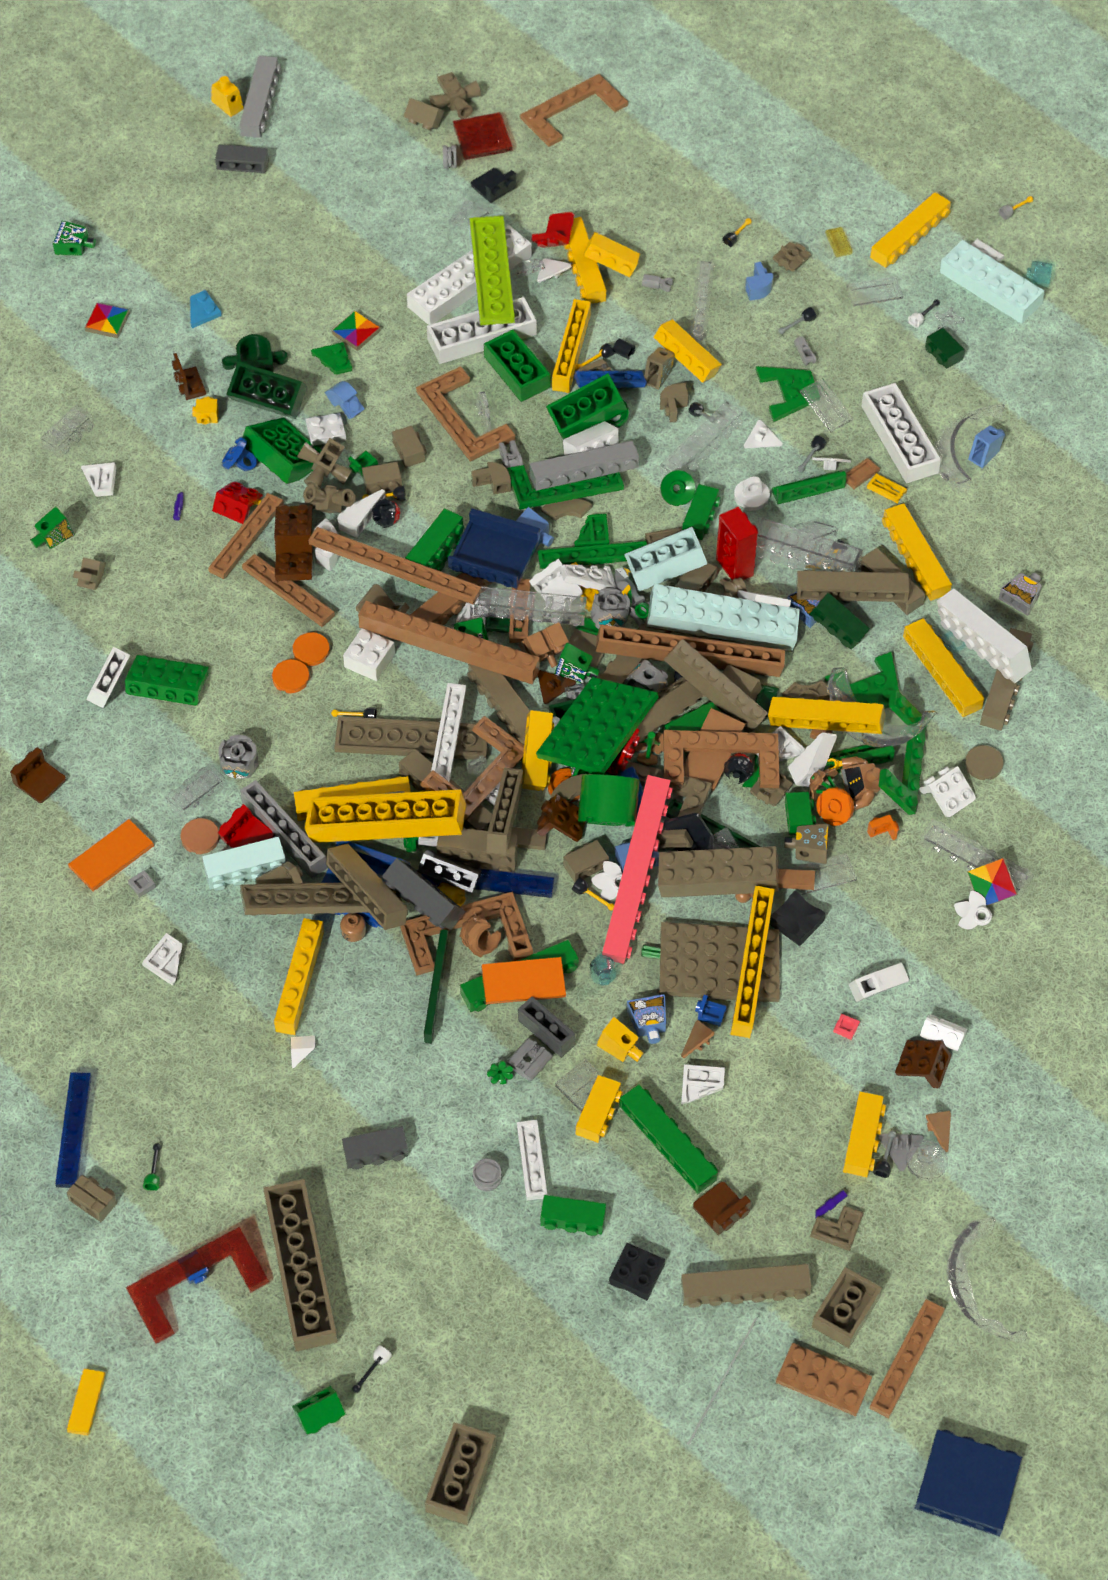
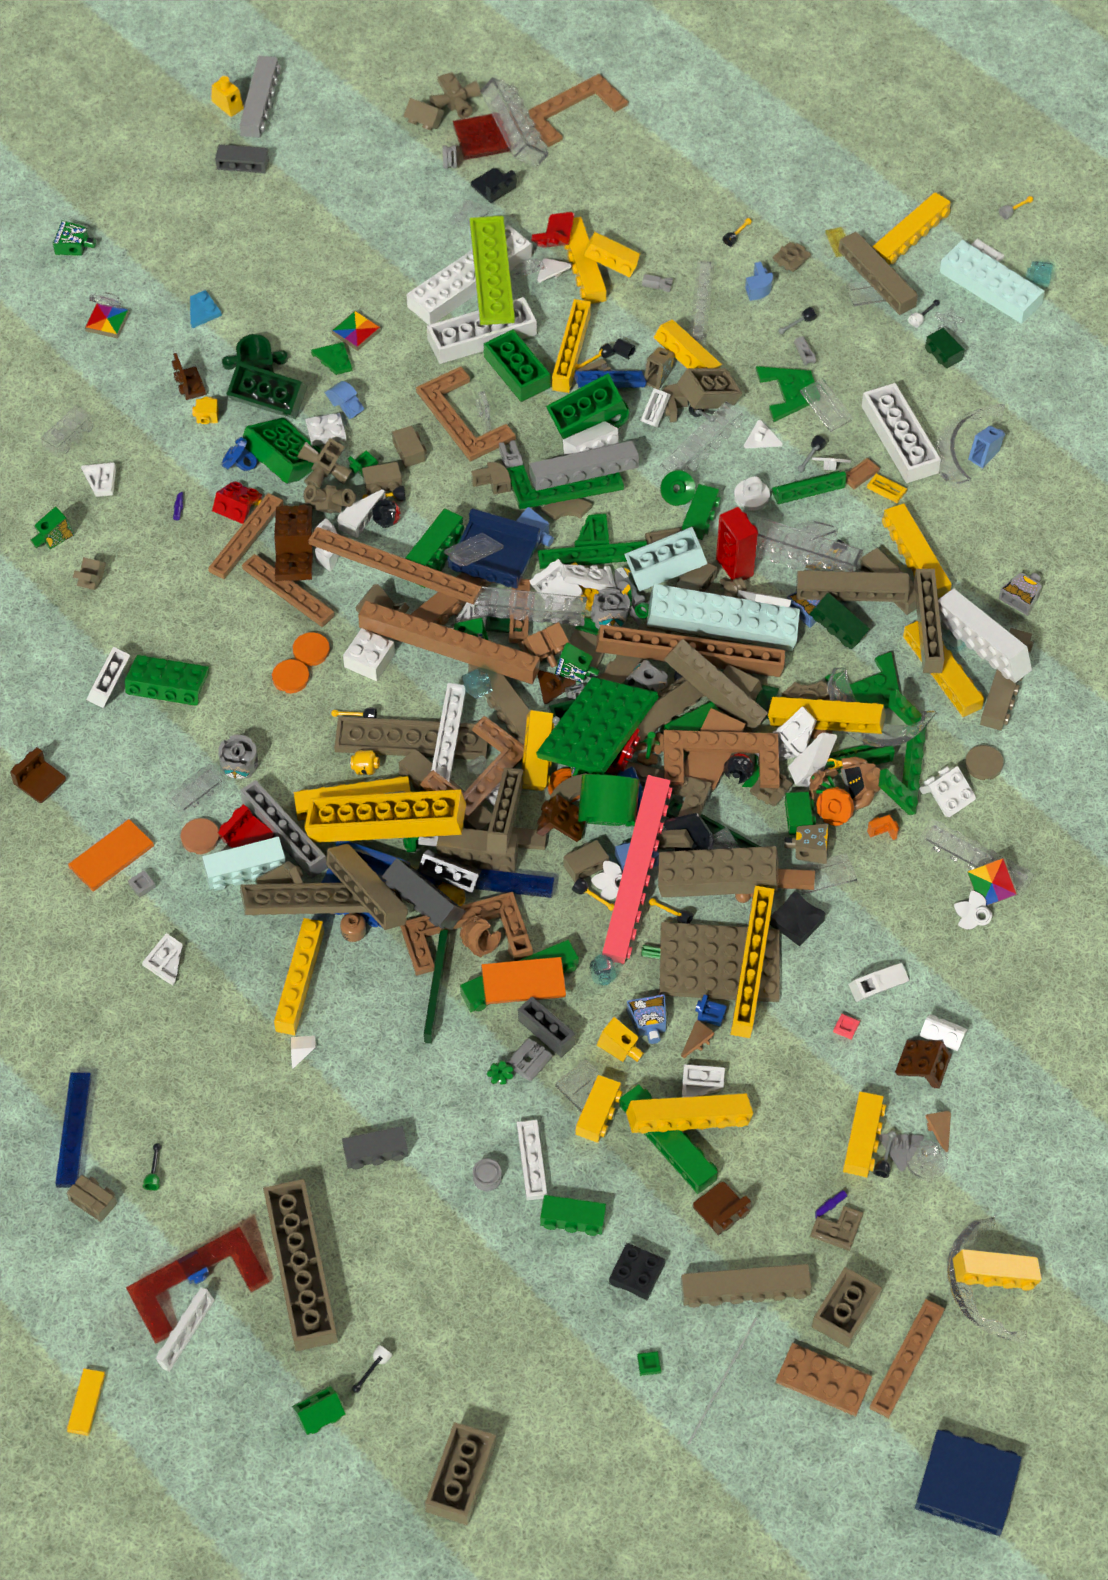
(107, 299): none -> clear tile
(185, 1329): none -> white plate
(365, 762): none -> yellow head
(473, 549): none -> clear piece
(477, 683): none -> clear light blue brick
(514, 122): none -> clear brick
(649, 1363): none -> green tile
(658, 408): none -> white tile
(682, 916): none -> hinge
(689, 1113): none -> yellow brick
(708, 387): none -> dark tan brick
(797, 731): none -> white wing
(878, 273): none -> dark tan brick
(928, 621): none -> dark tan brick
(996, 1269): none -> yellow brick

